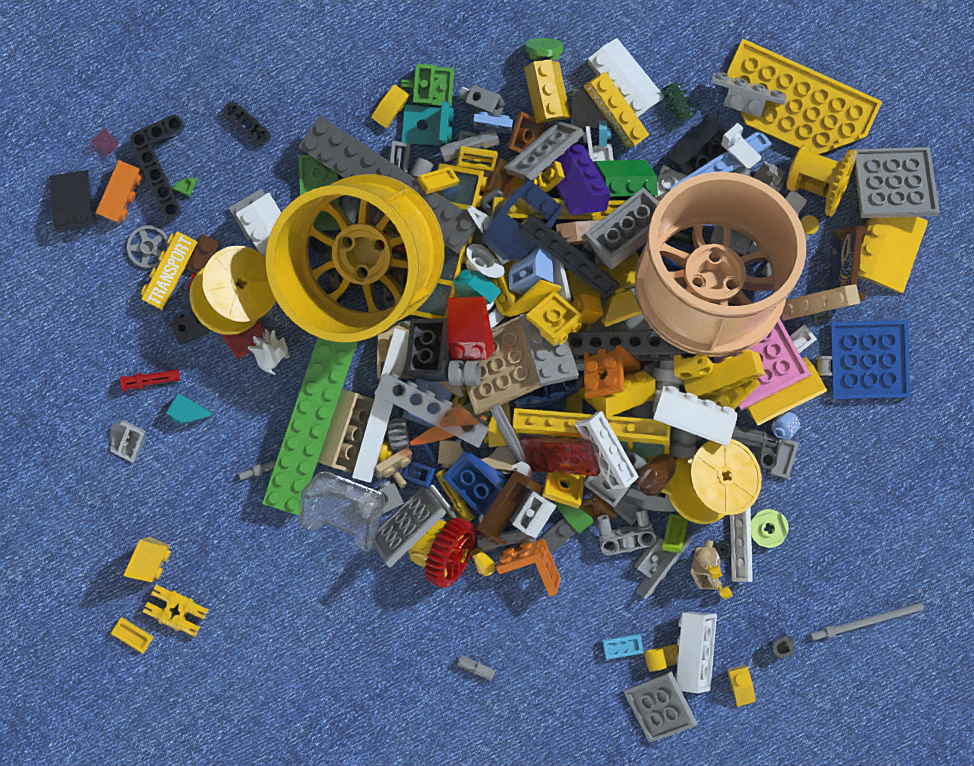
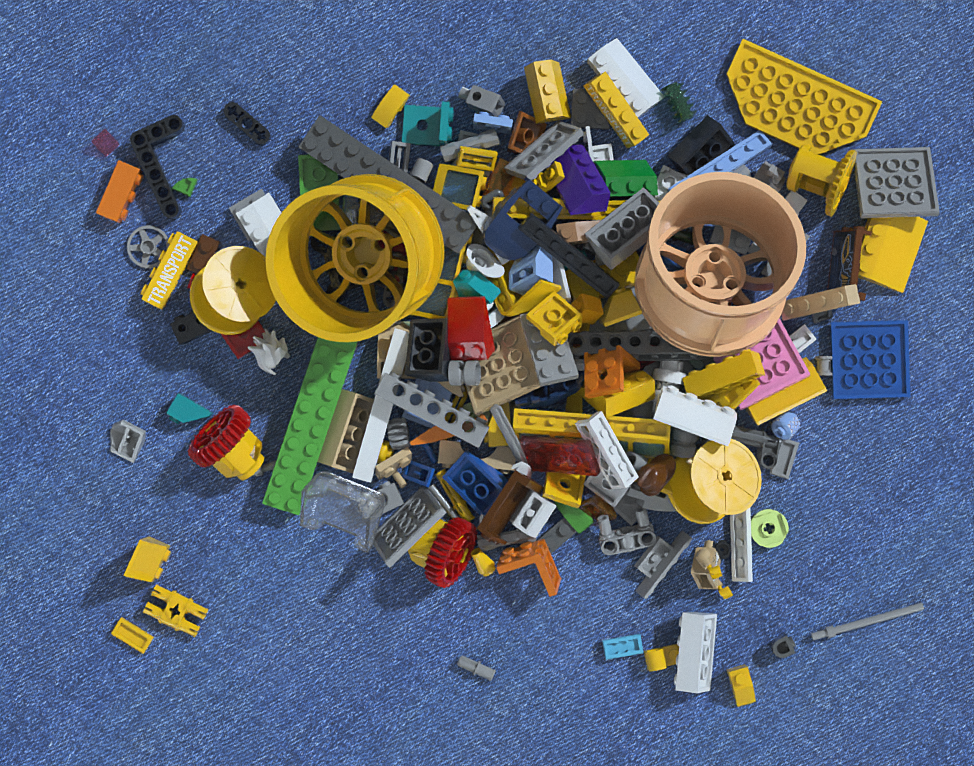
(72, 201): black slope -> none
(140, 380): red pin -> none
(228, 444): none -> red piece
(431, 85): bright green plate -> none
(438, 180): yellow tile -> none
(459, 416): clear orange slope -> none
(544, 48): bright green tile -> none
(604, 133): medium azure plate -> none
(660, 707): light grey plate -> none
(675, 533): lime plate -> none
(692, 367): yellow leg -> none
(739, 148): white bracket -> none
(746, 96): light grey bracket -> none
(810, 224): yellow tile -> none

